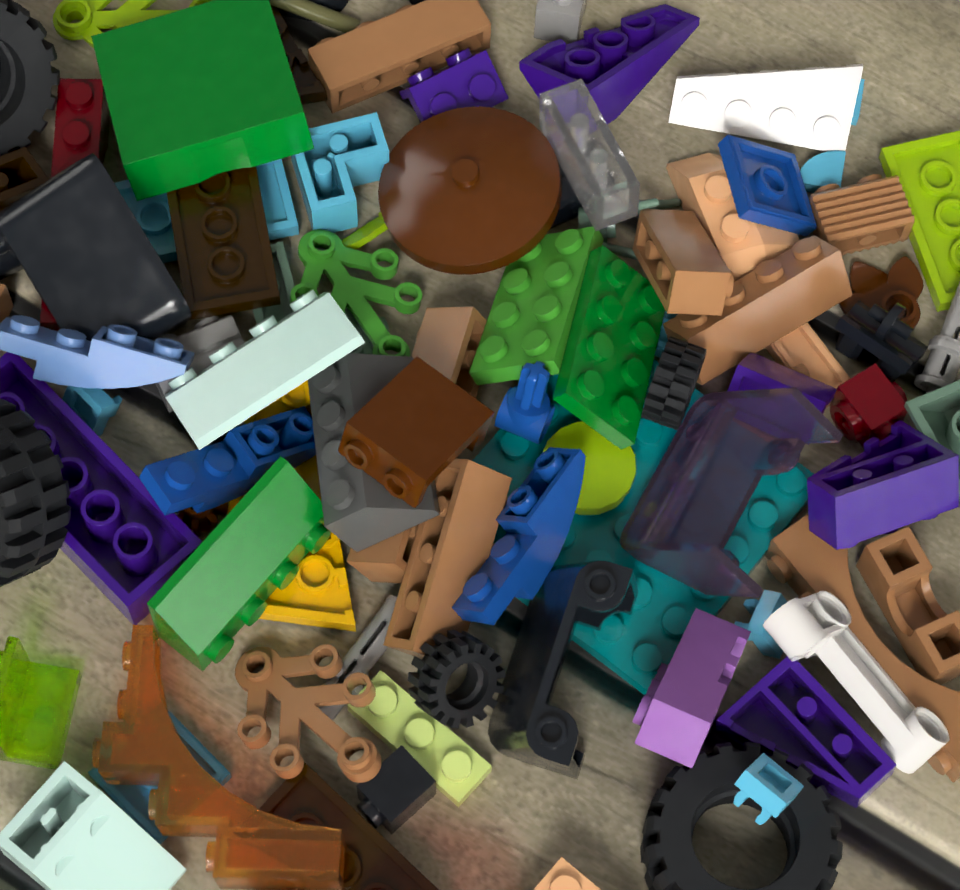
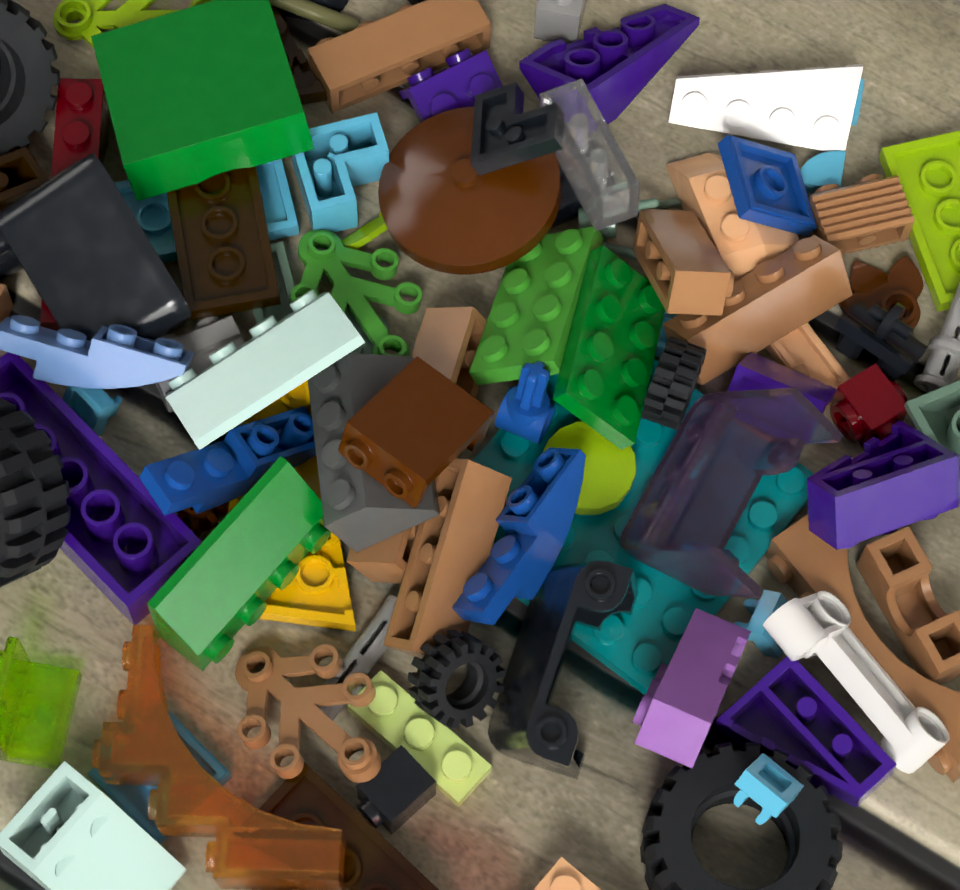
(509, 136): none -> black plate

